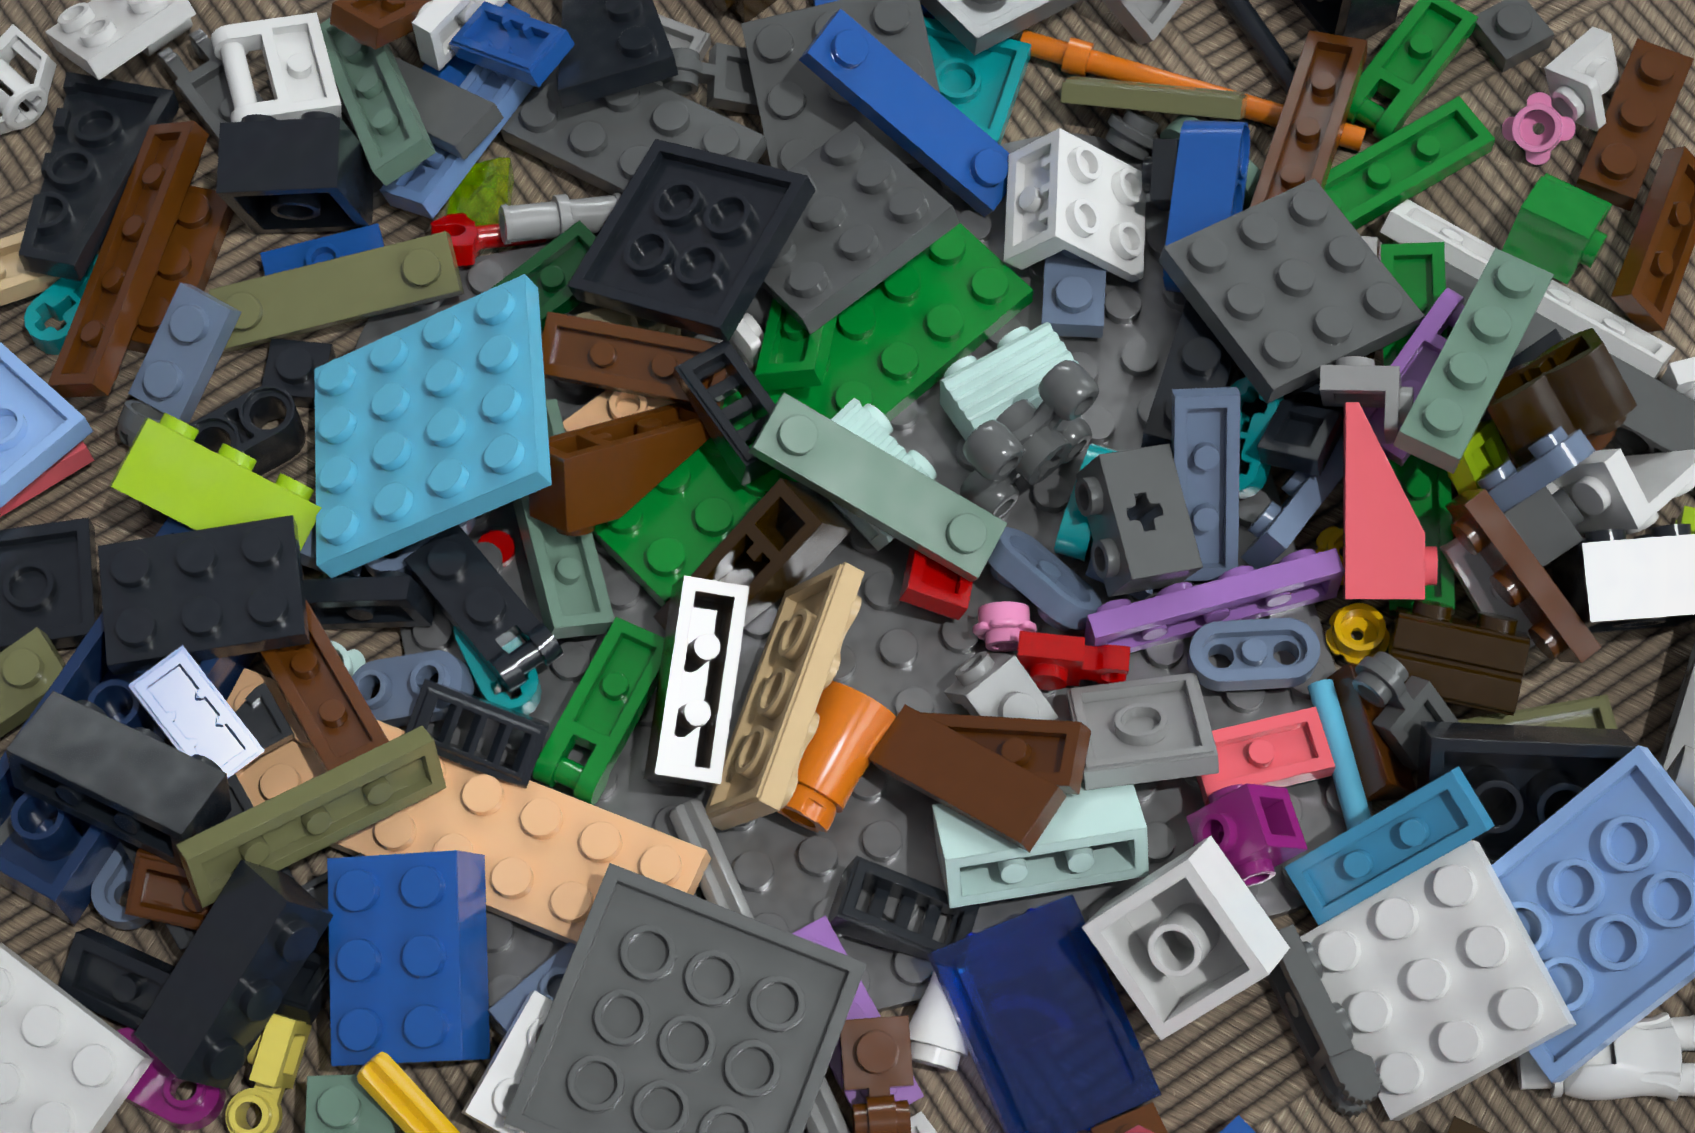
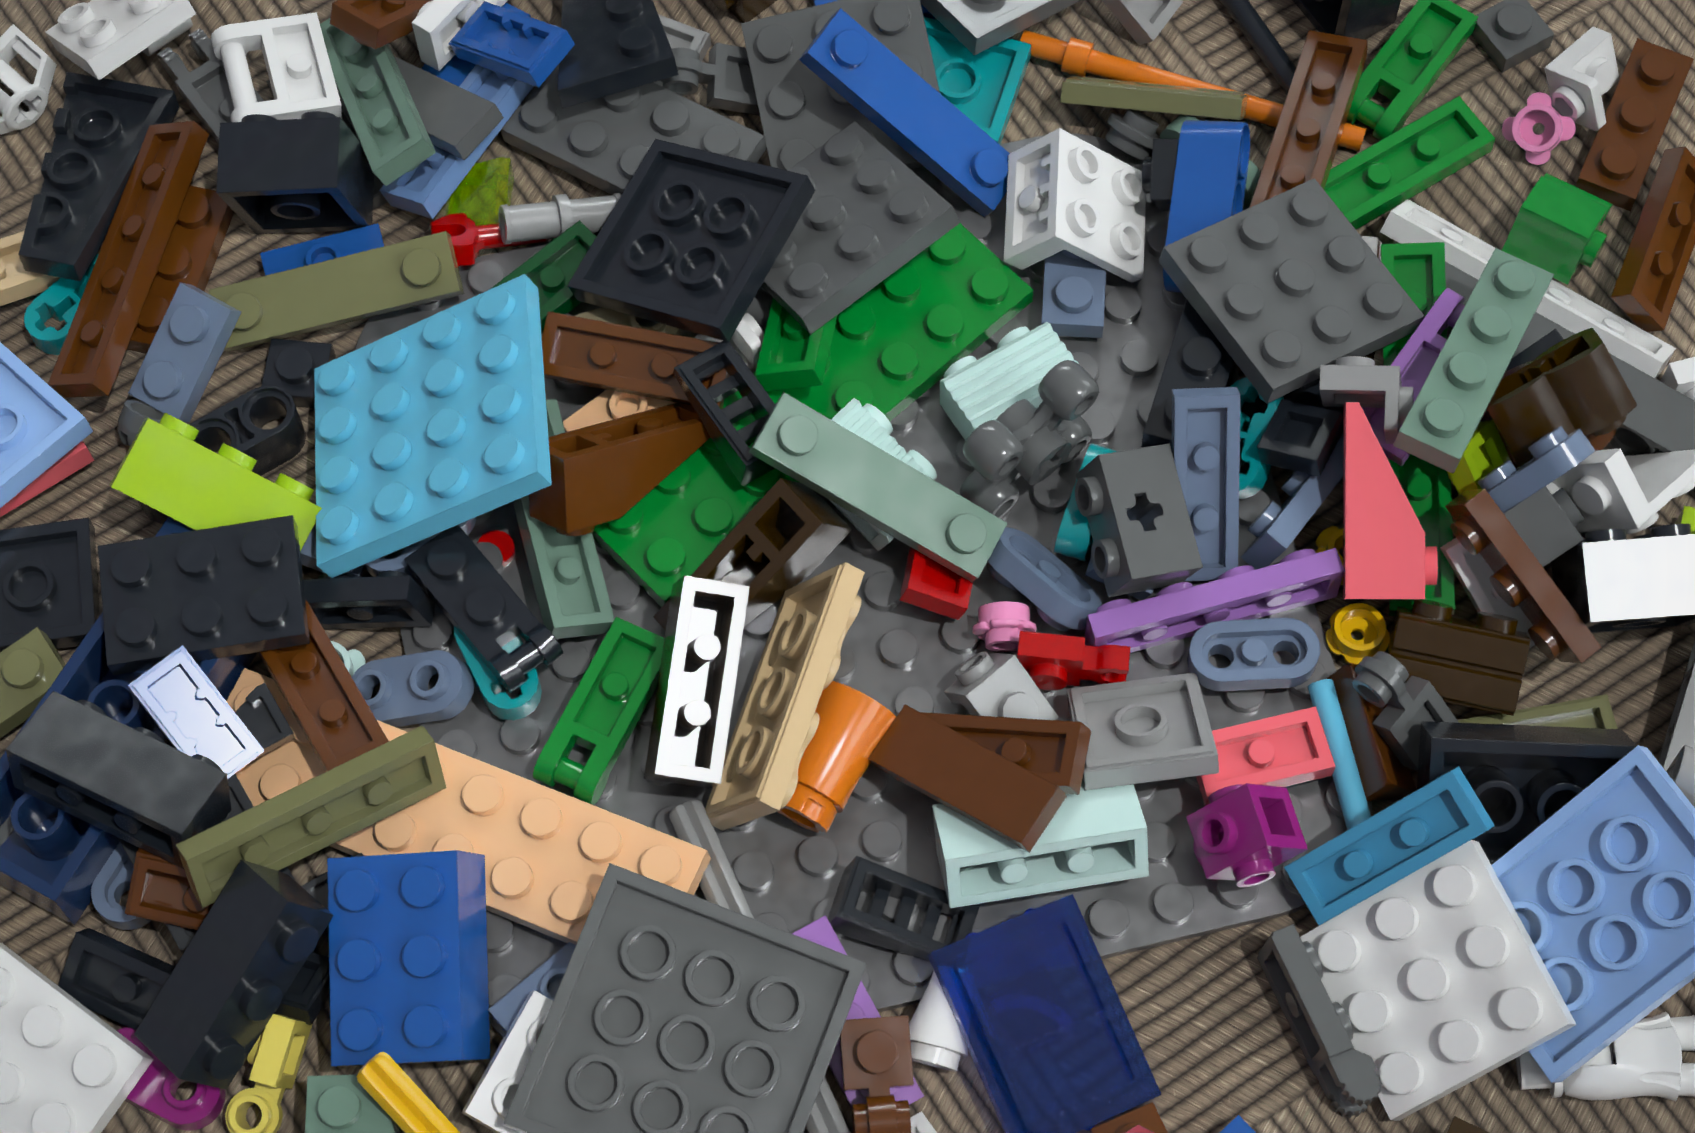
(528, 752): black slope -> none
(1186, 938): white brick -> none

